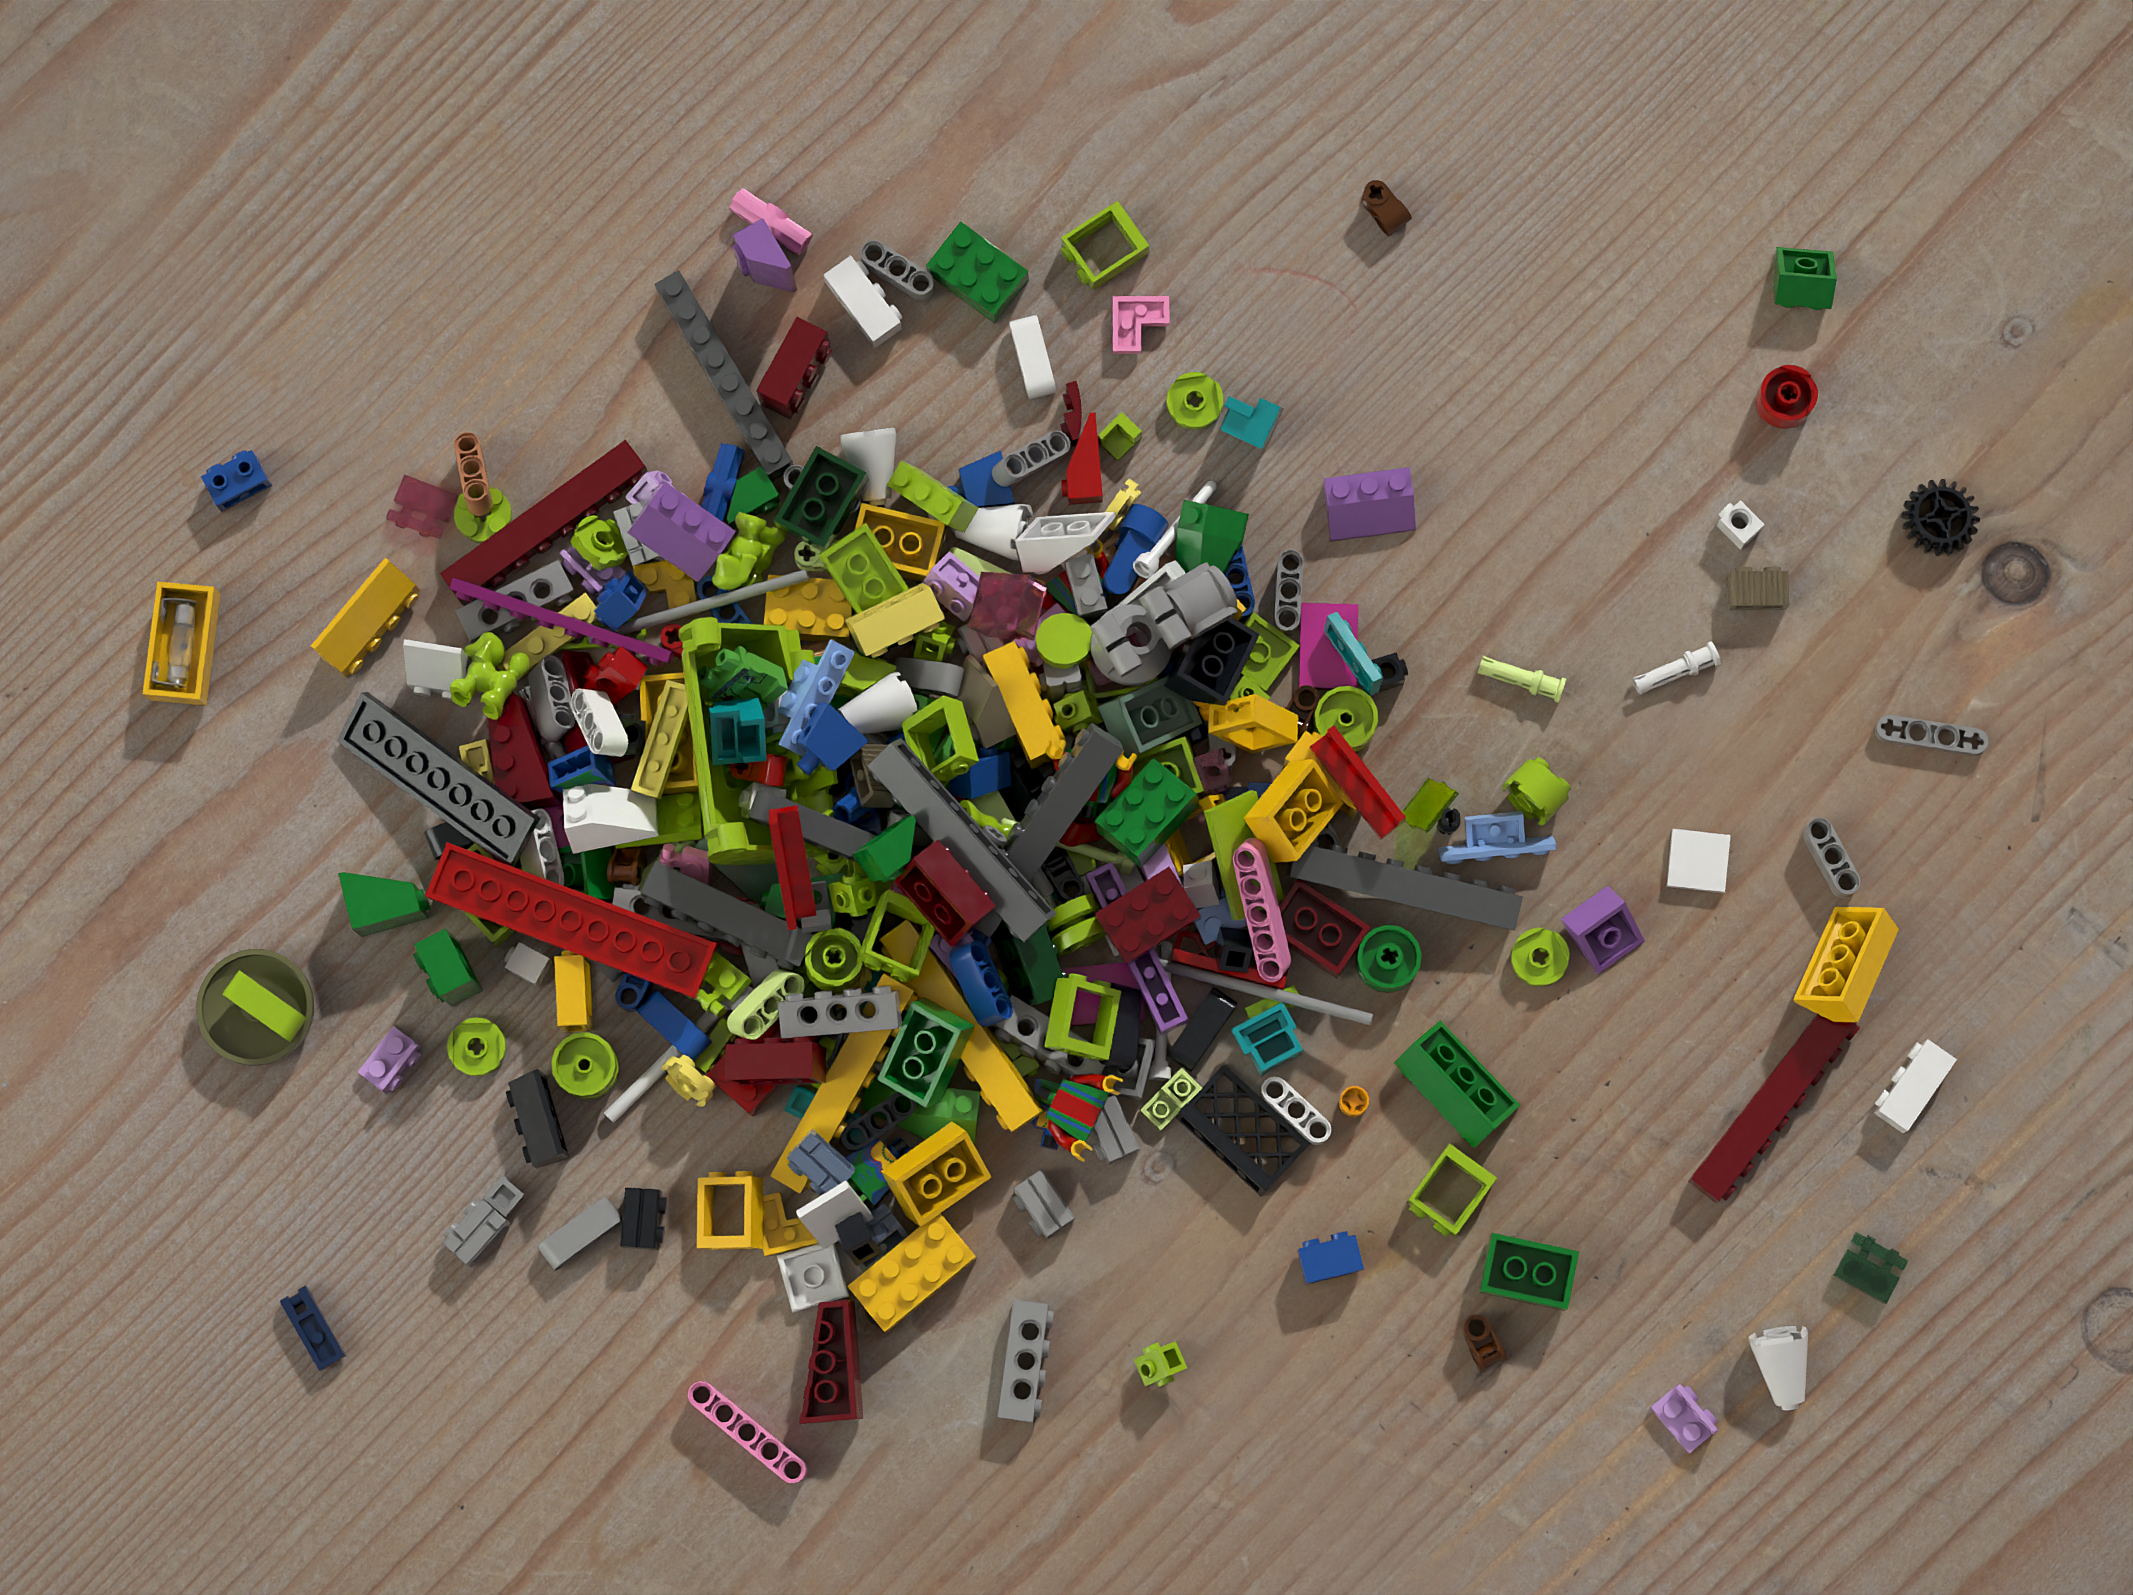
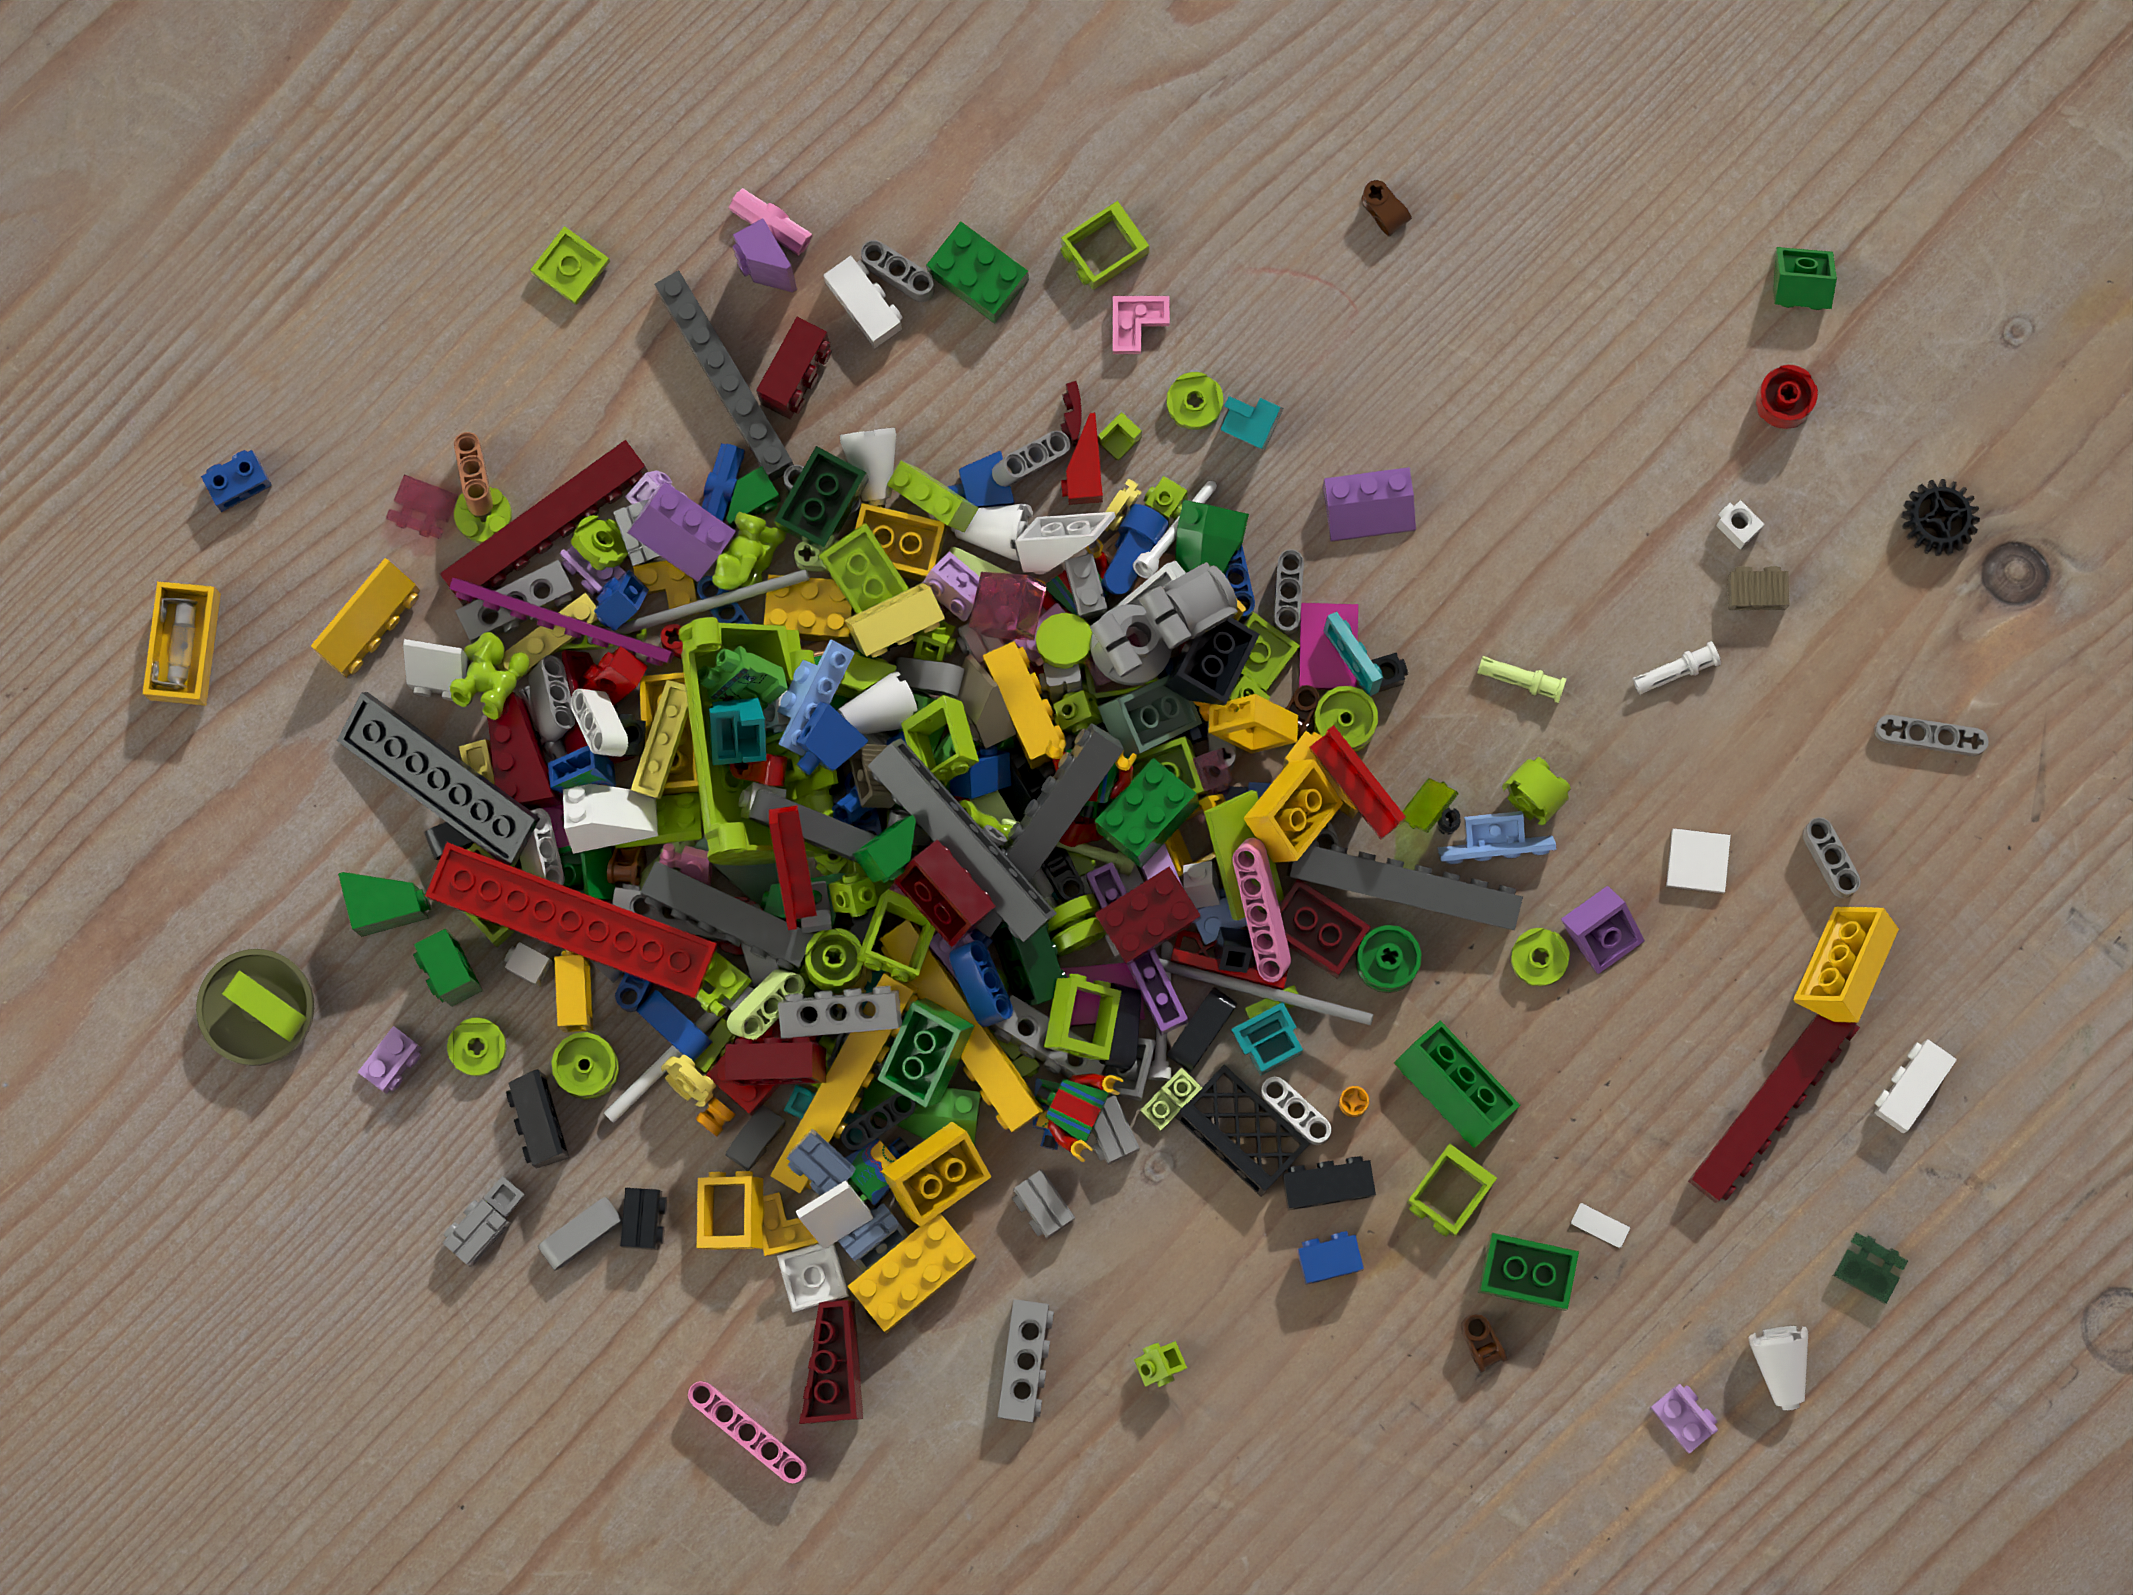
(313, 1329): dark blue plate -> none
(570, 265): none -> lime plate
(715, 1116): none -> light orange wheel
(754, 1137): none -> dark grey slope
(858, 1238): black brick -> none
(1032, 357): white beam -> none
(1166, 499): none -> lime brick
(1328, 1183): none -> black brick
(1600, 1225): none -> white sticker

